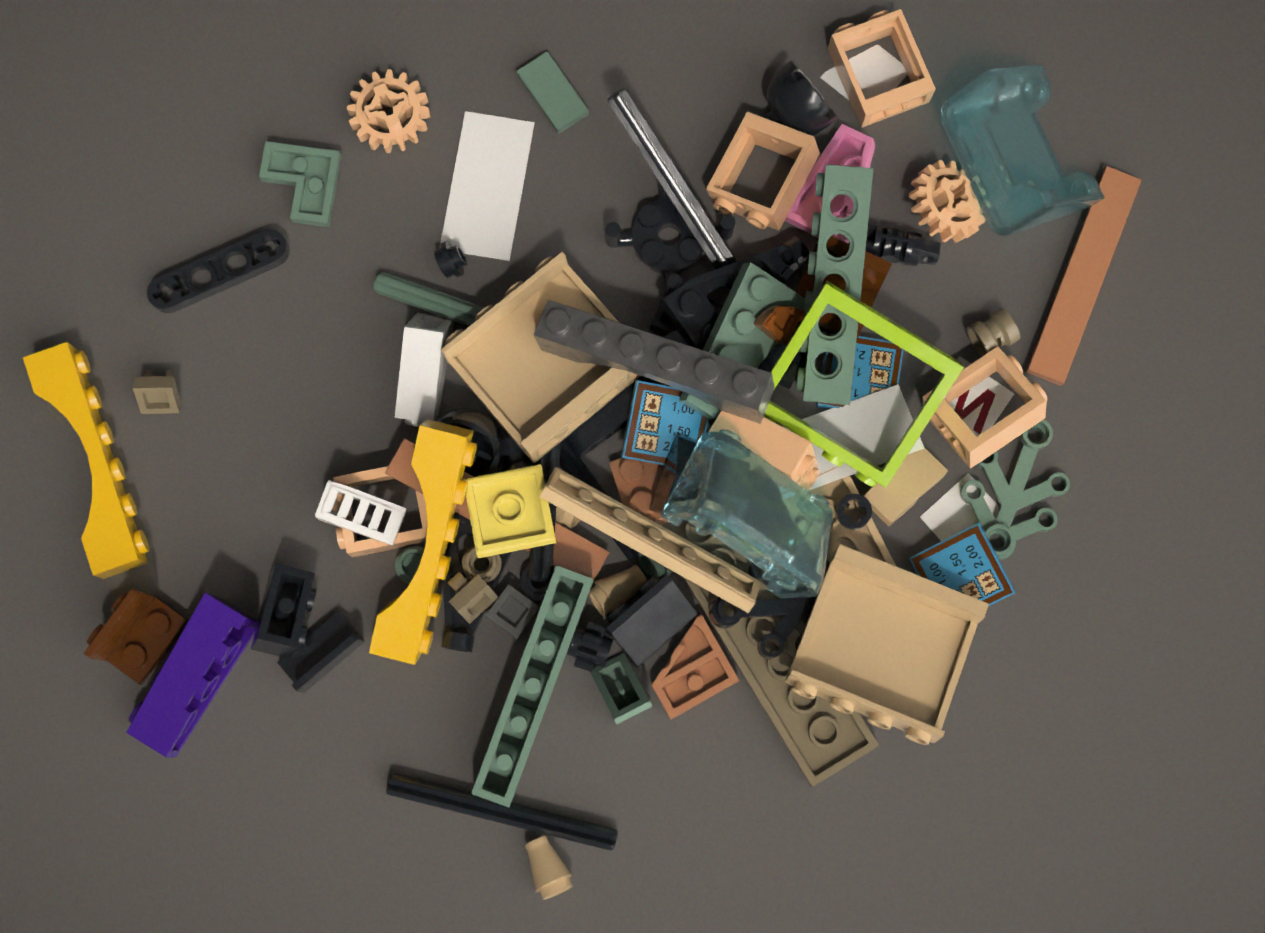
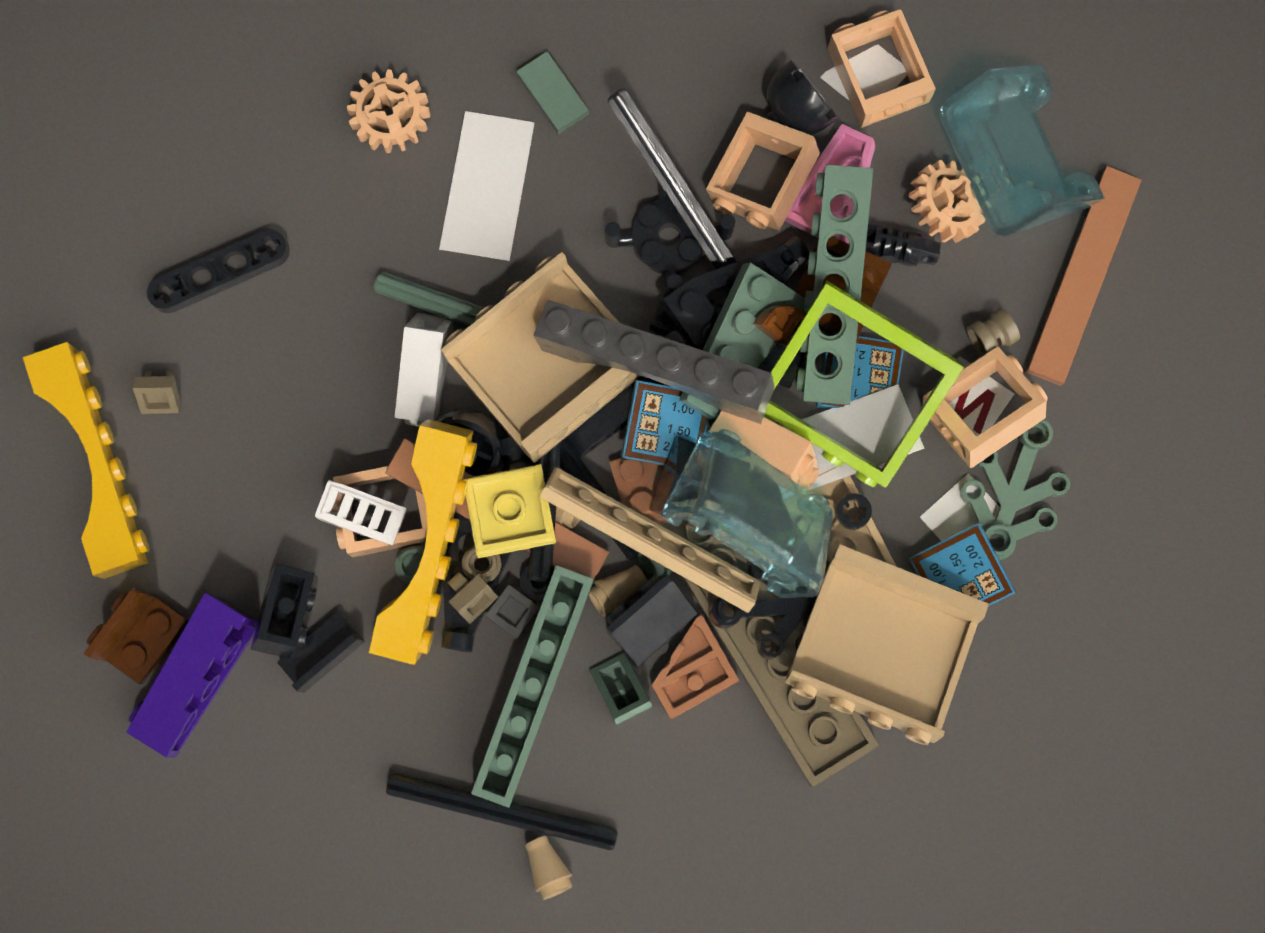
(311, 172): sand green plate -> none
(450, 259): black plate -> none
(590, 646): black gear -> none
(912, 480): tan slope -> none

